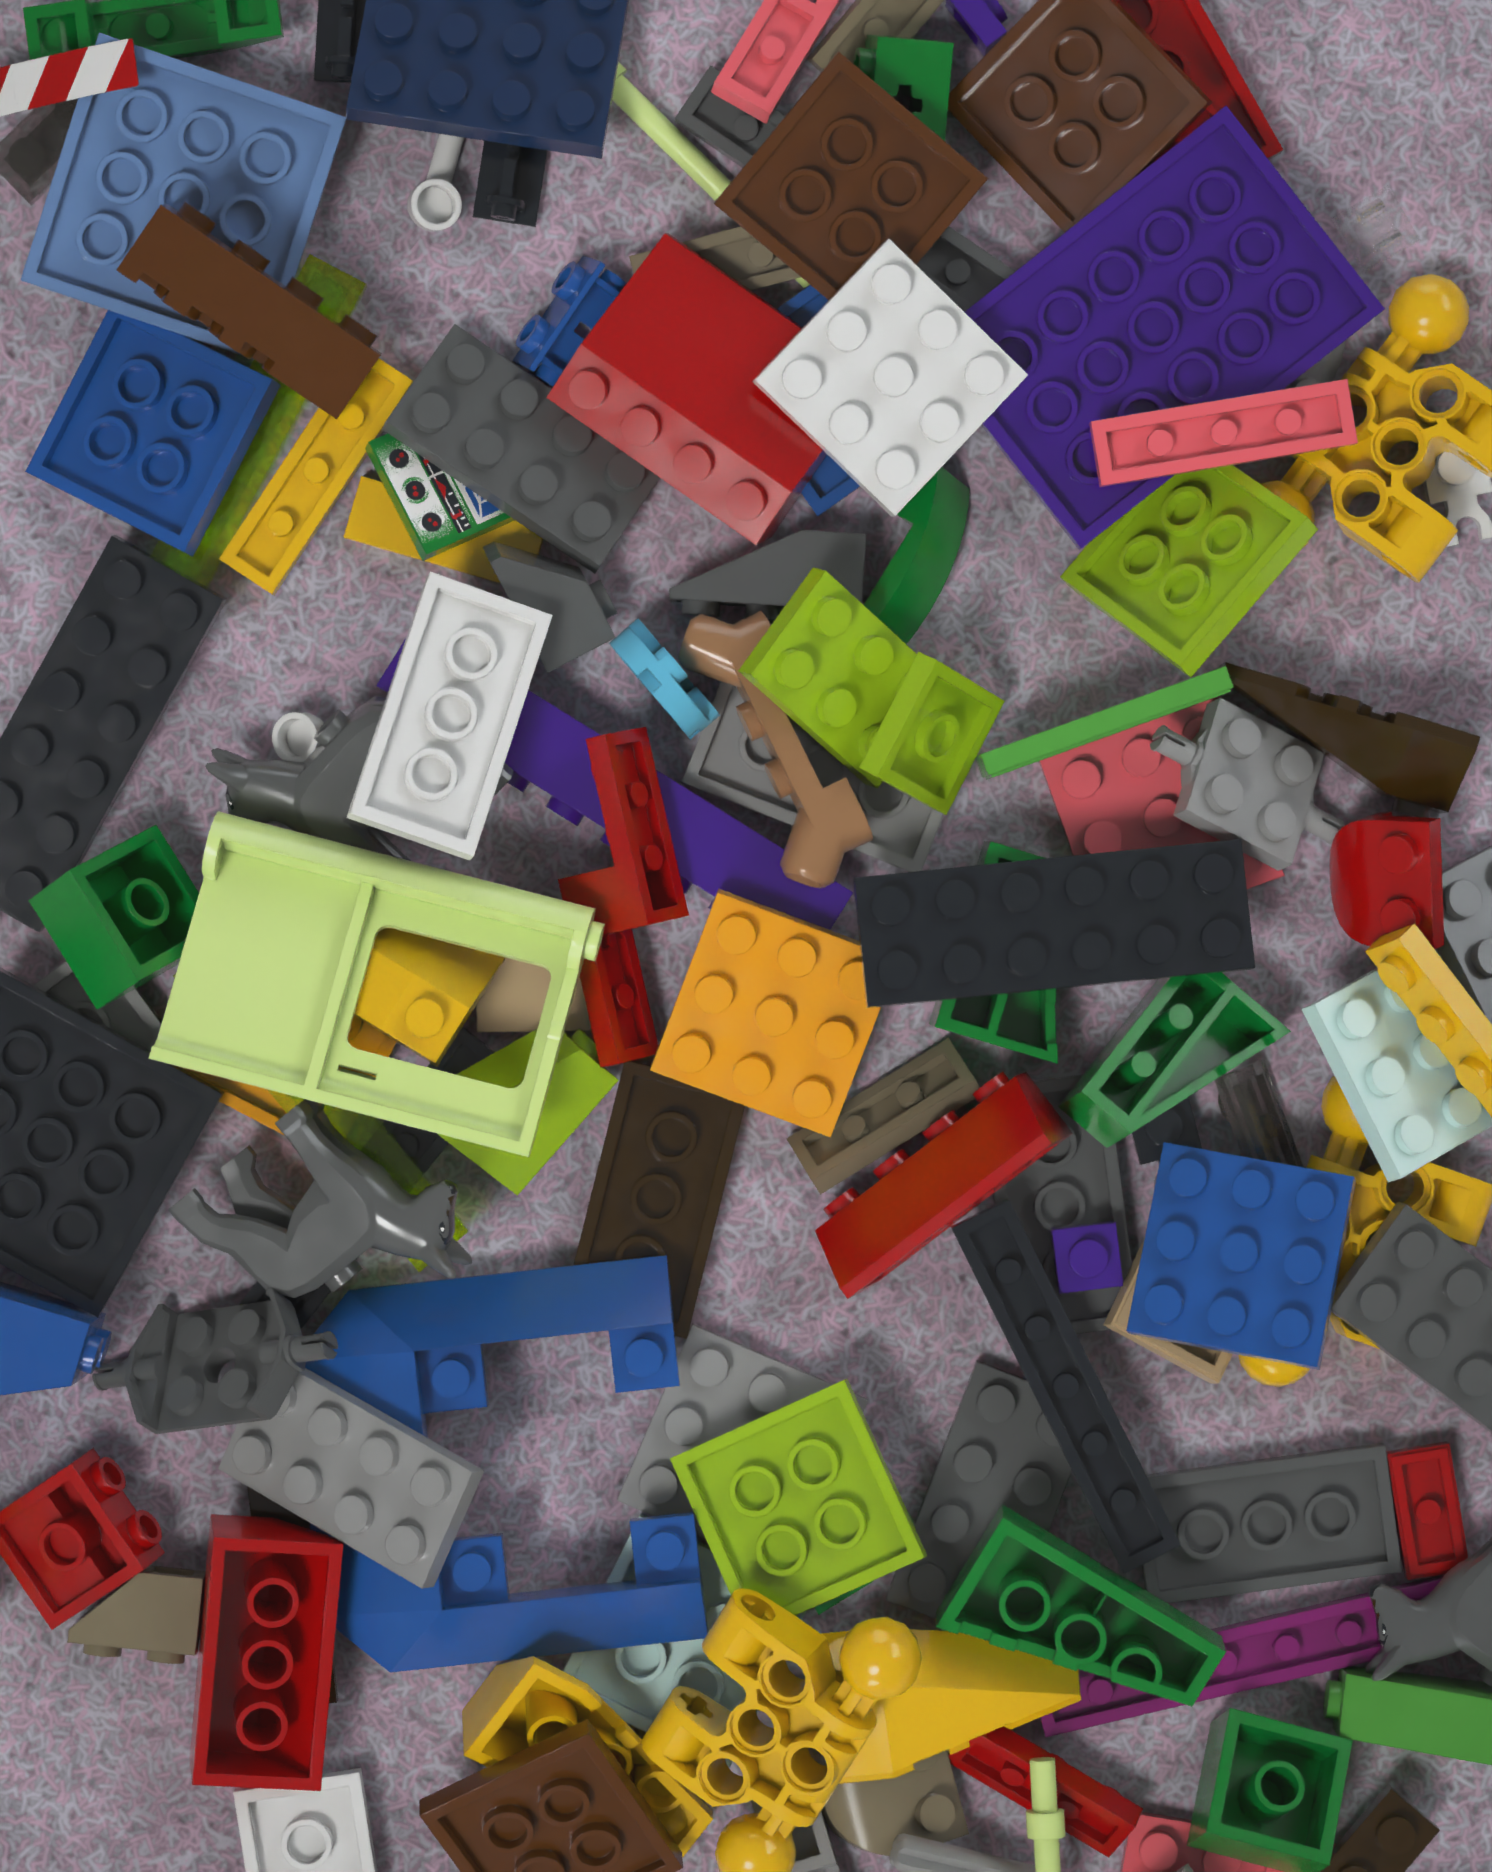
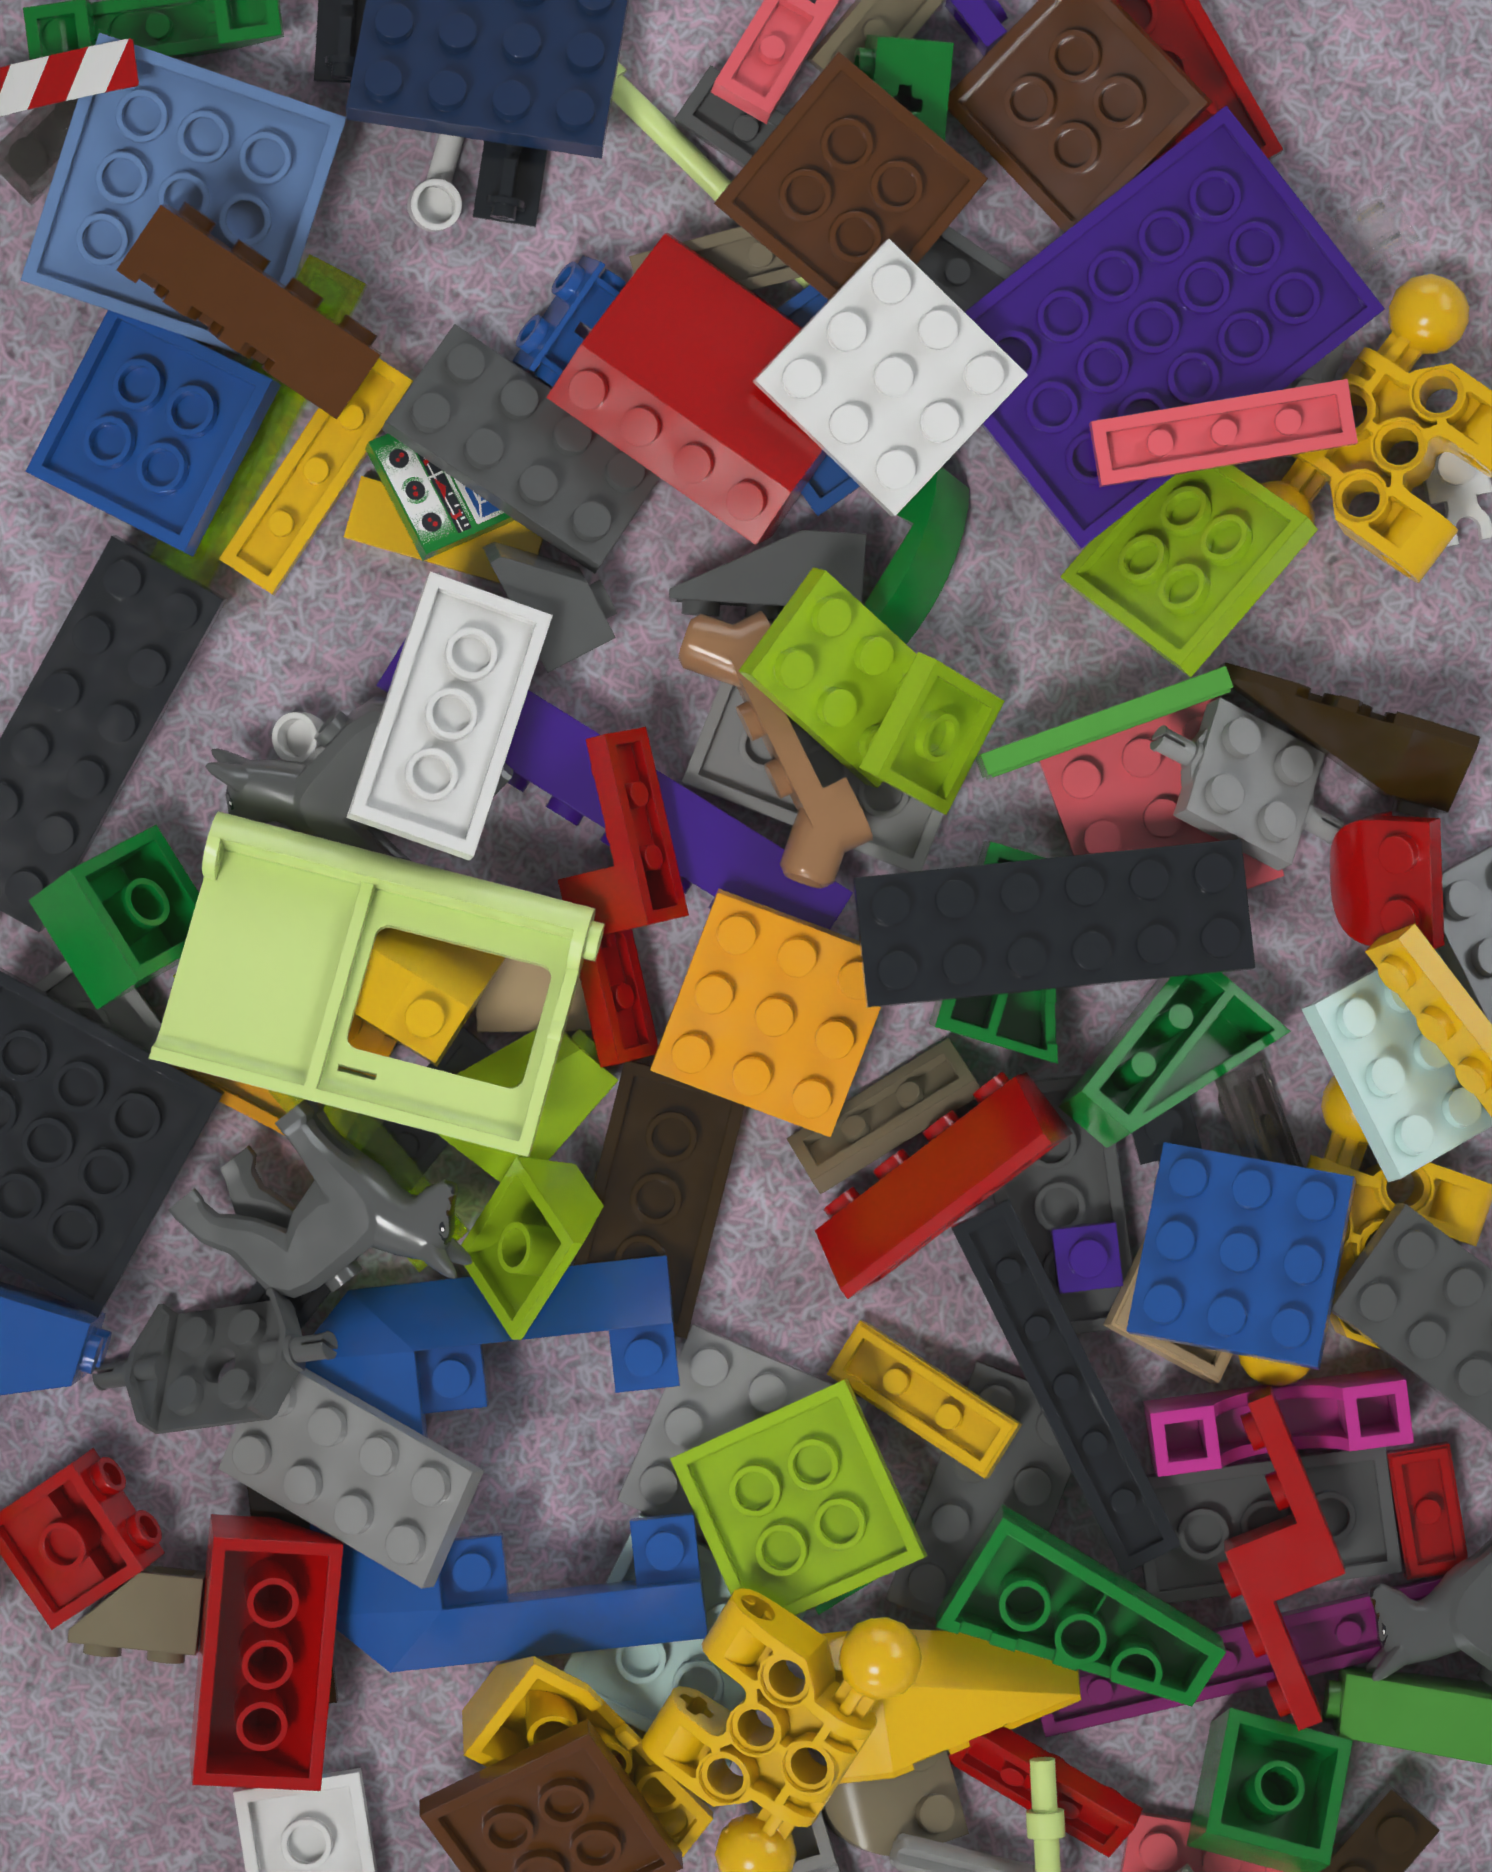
(529, 1237): none -> lime slope
(664, 678): medium azure plate -> none
(925, 1399): none -> yellow tile
(1280, 1559): none -> red bracket
(1321, 1412): none -> dark pink arch

